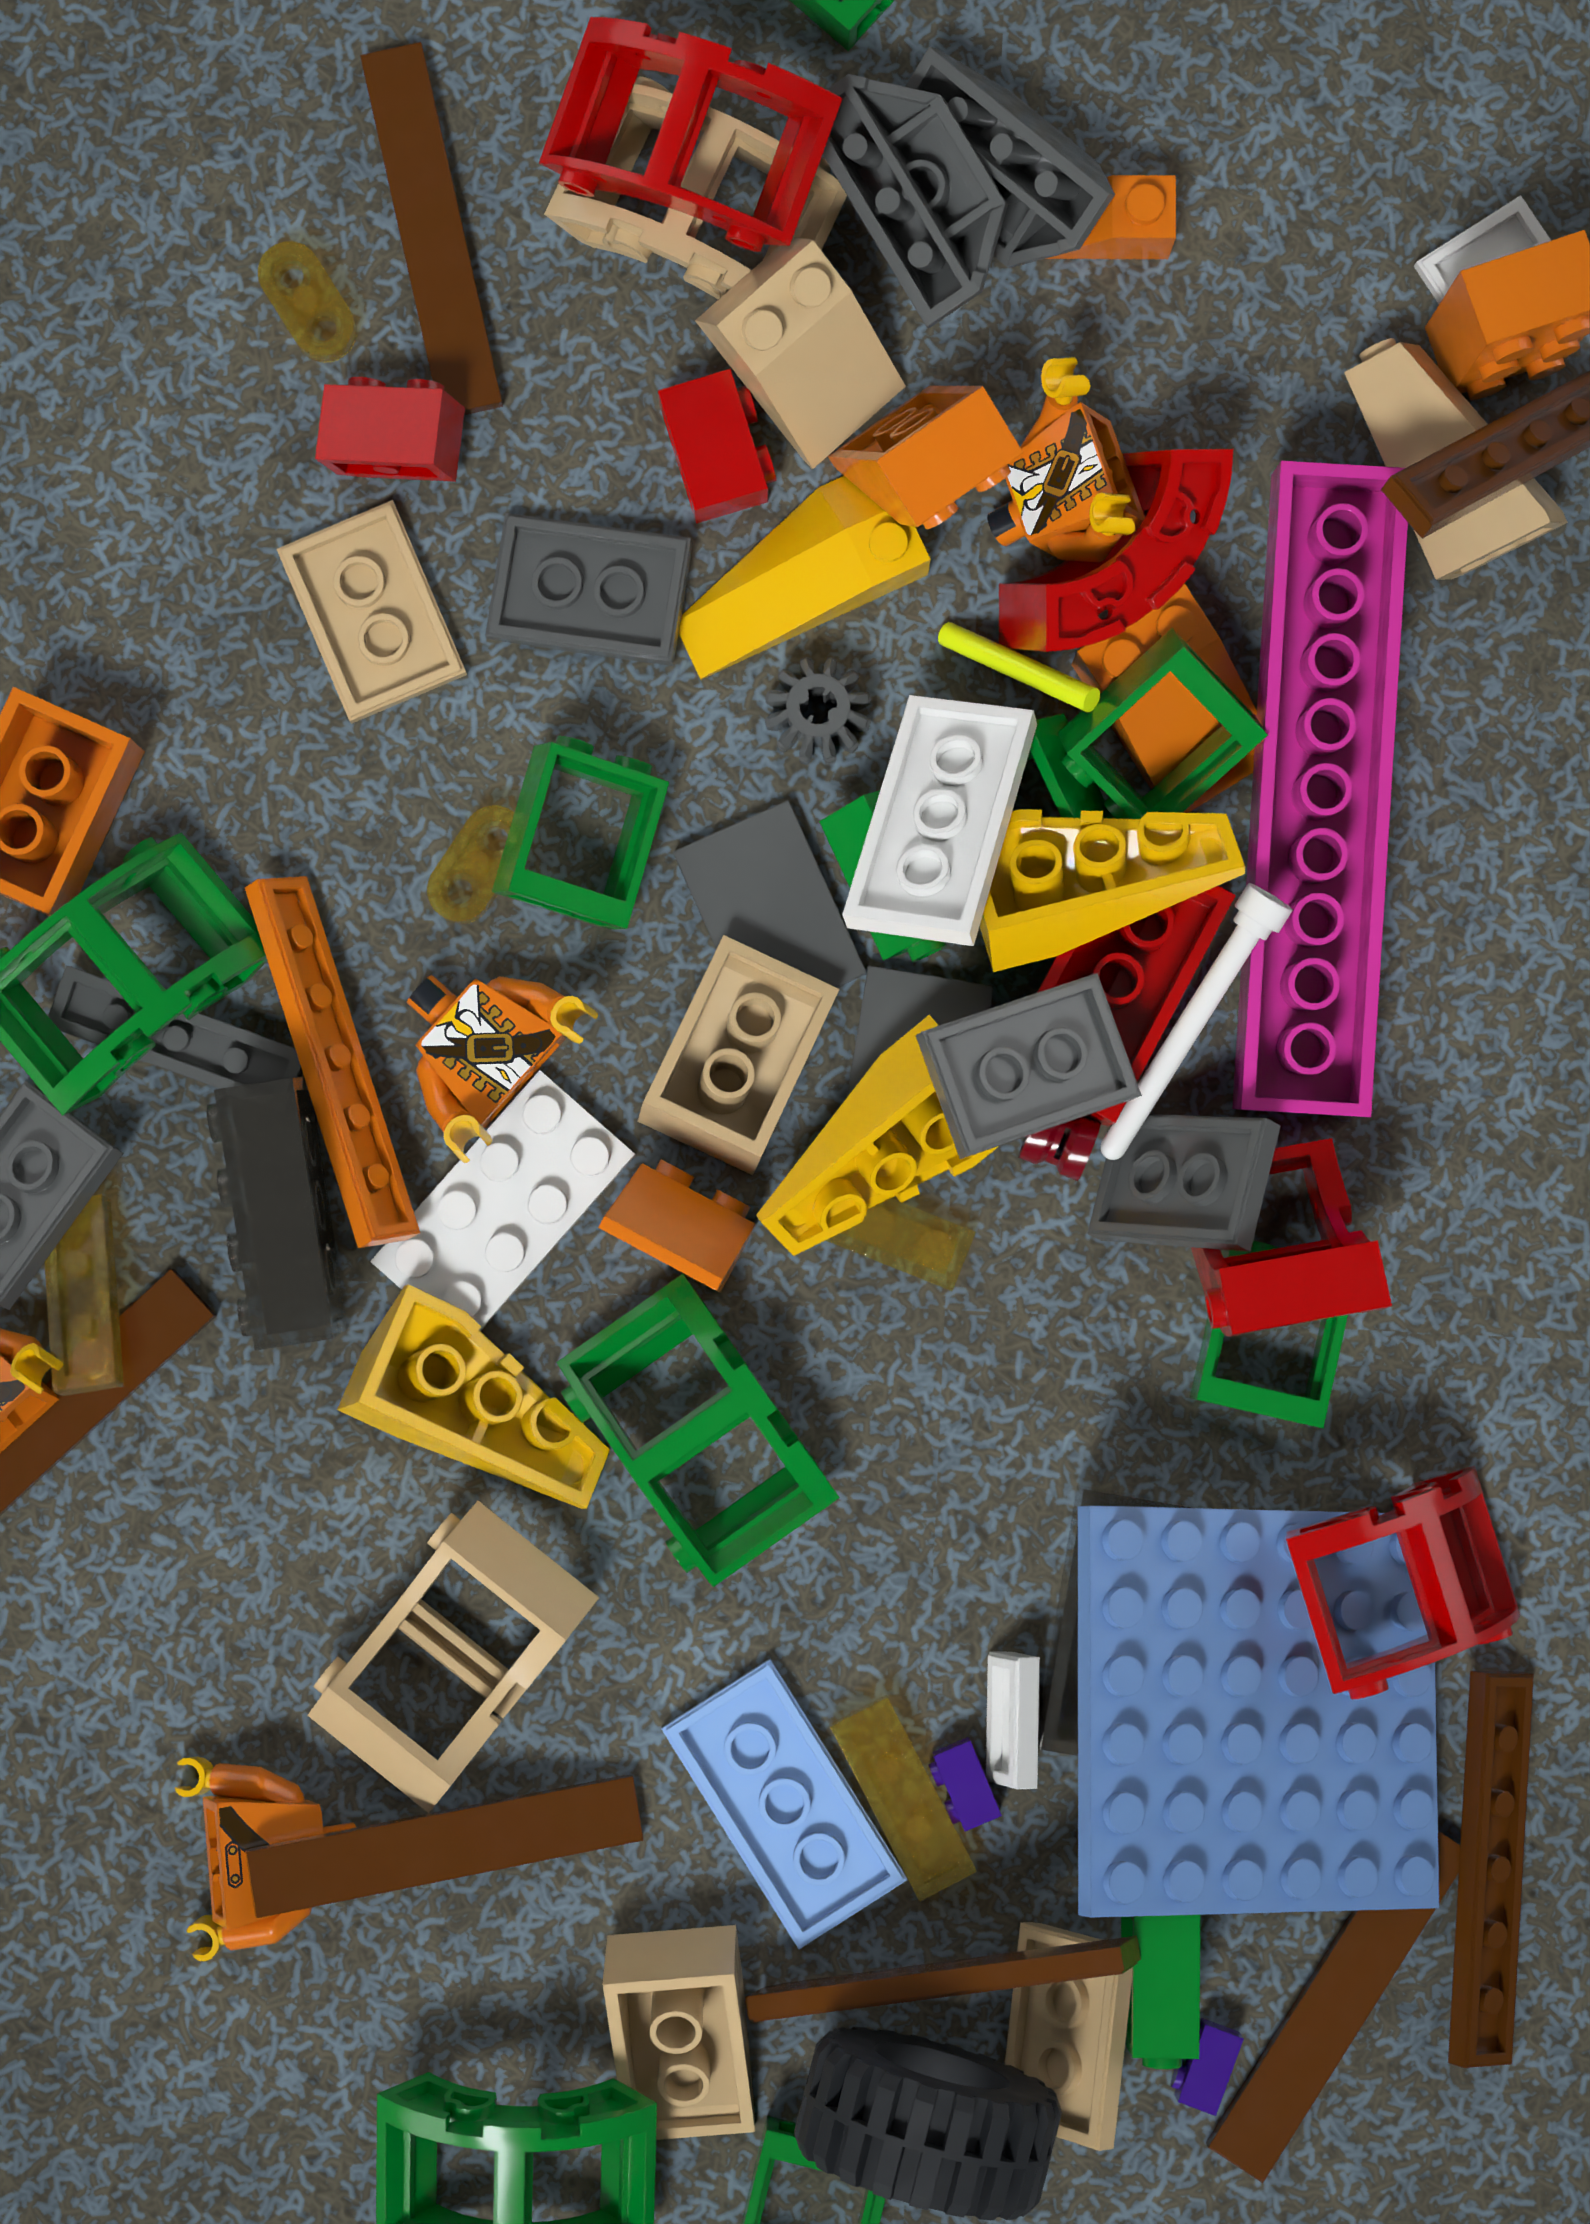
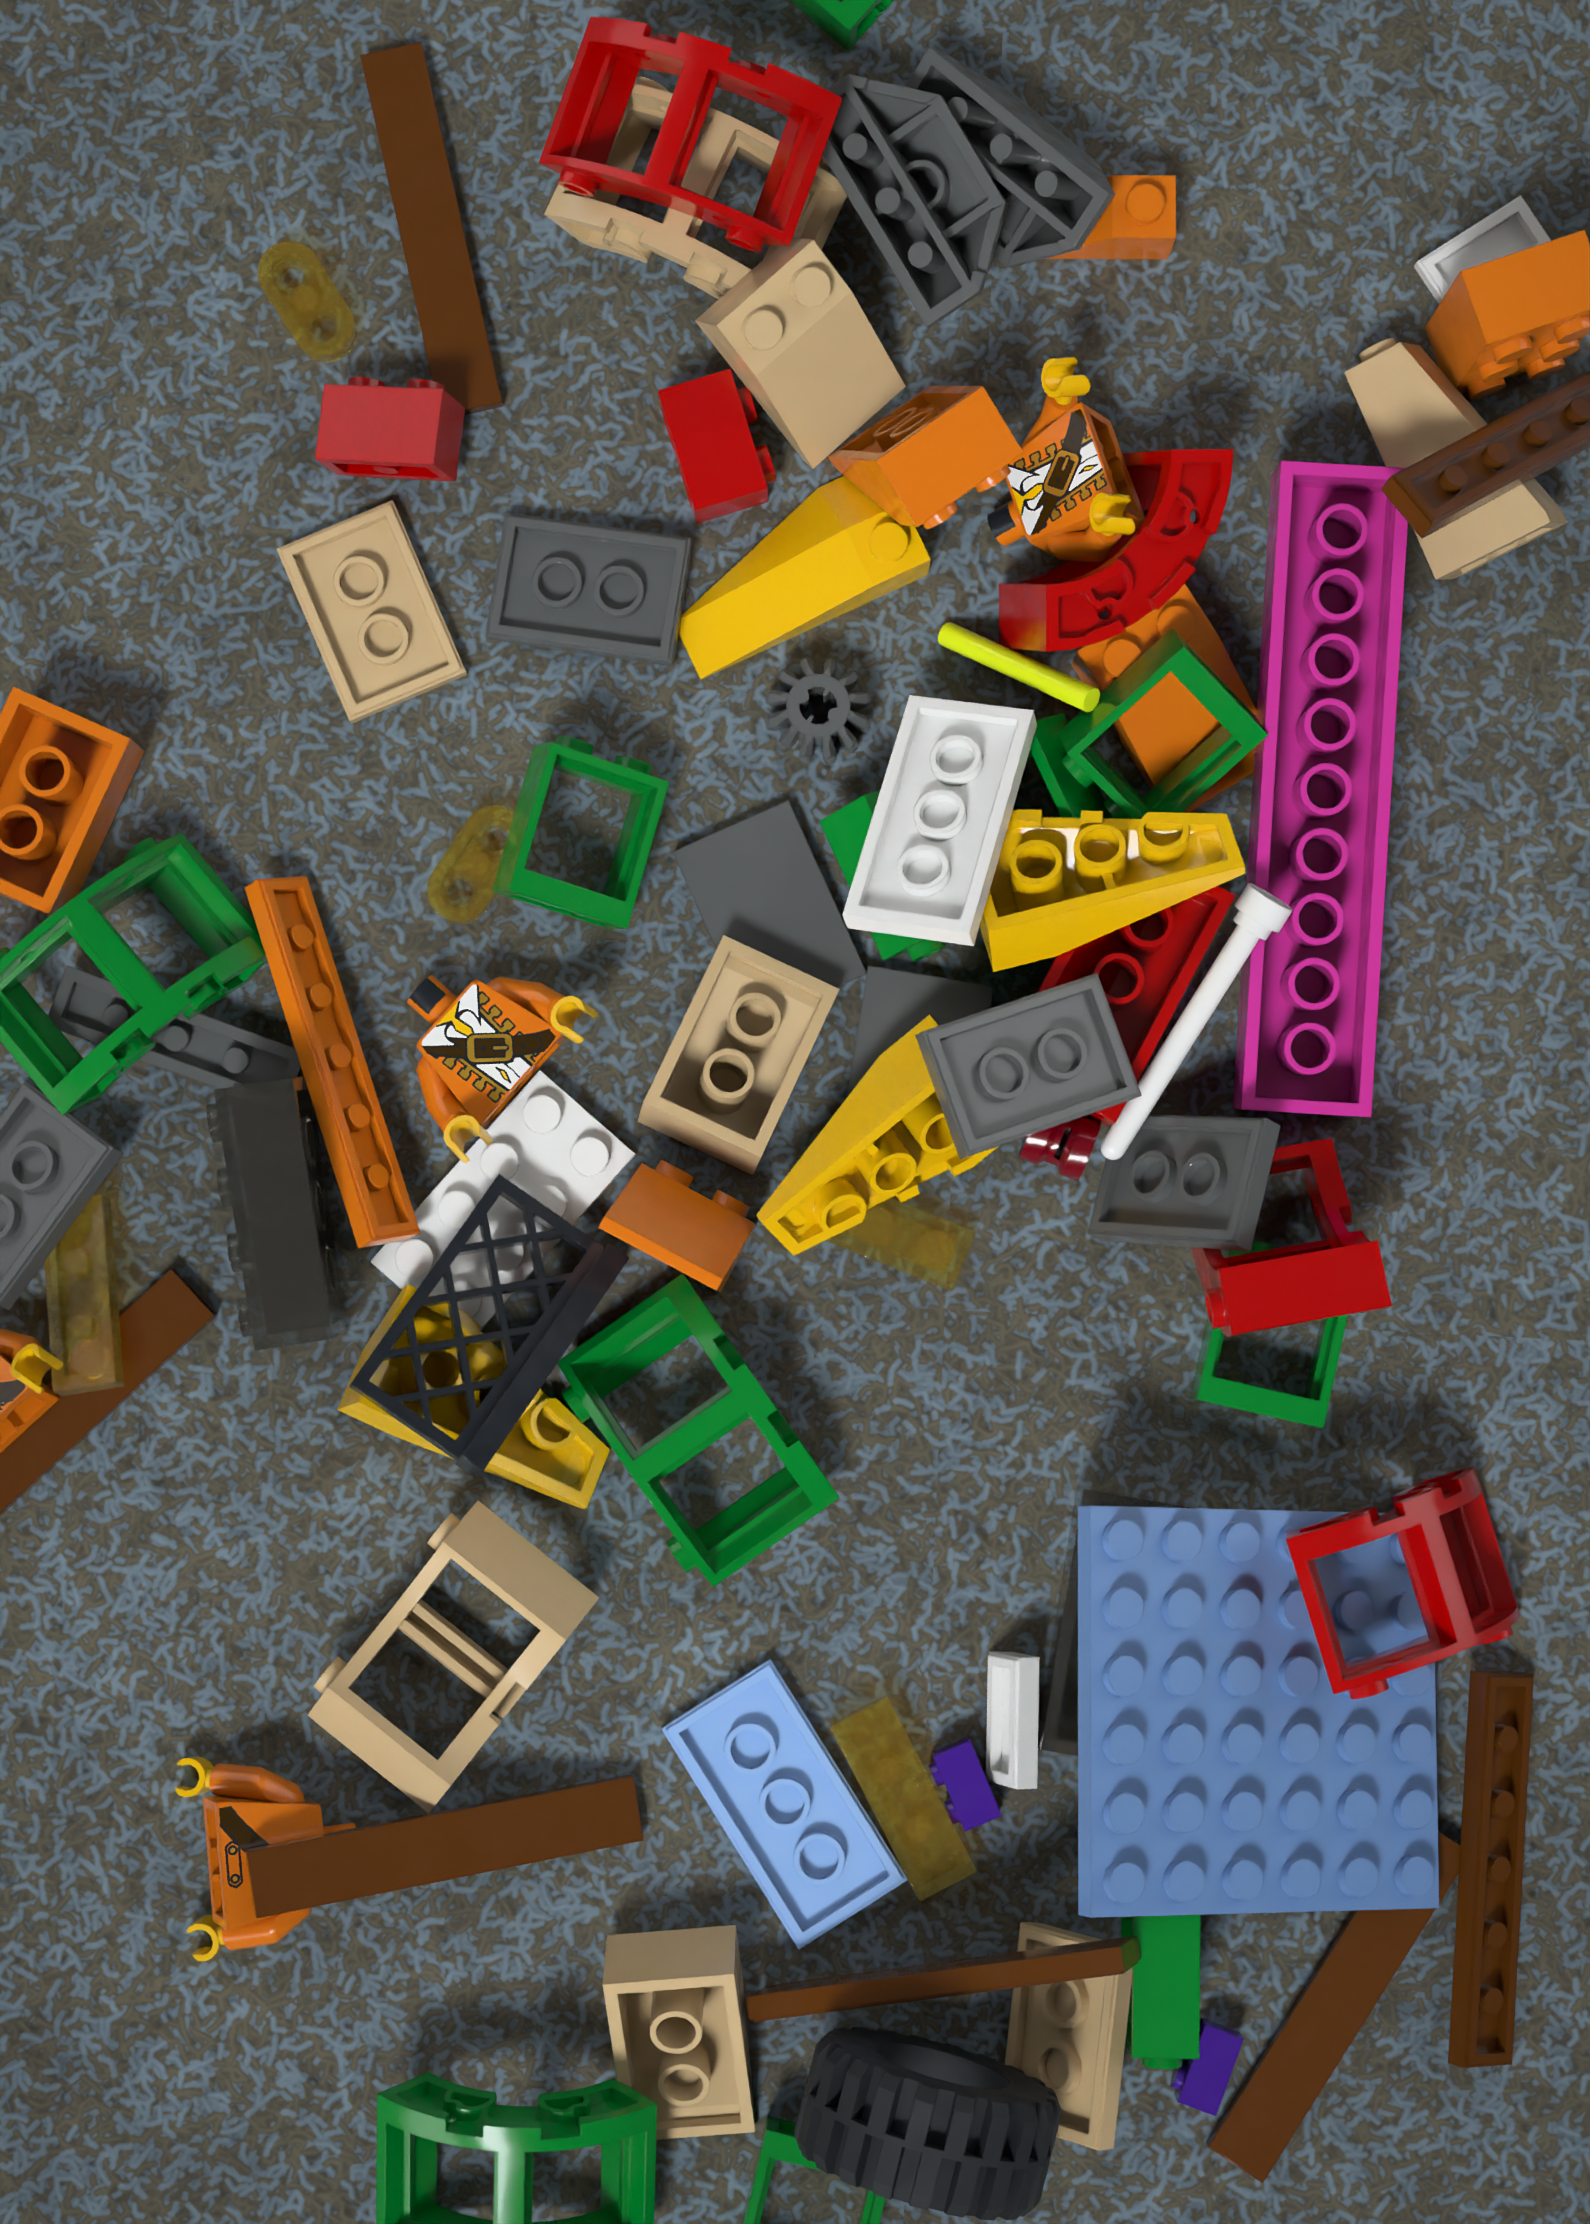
(536, 1356): none -> black fence

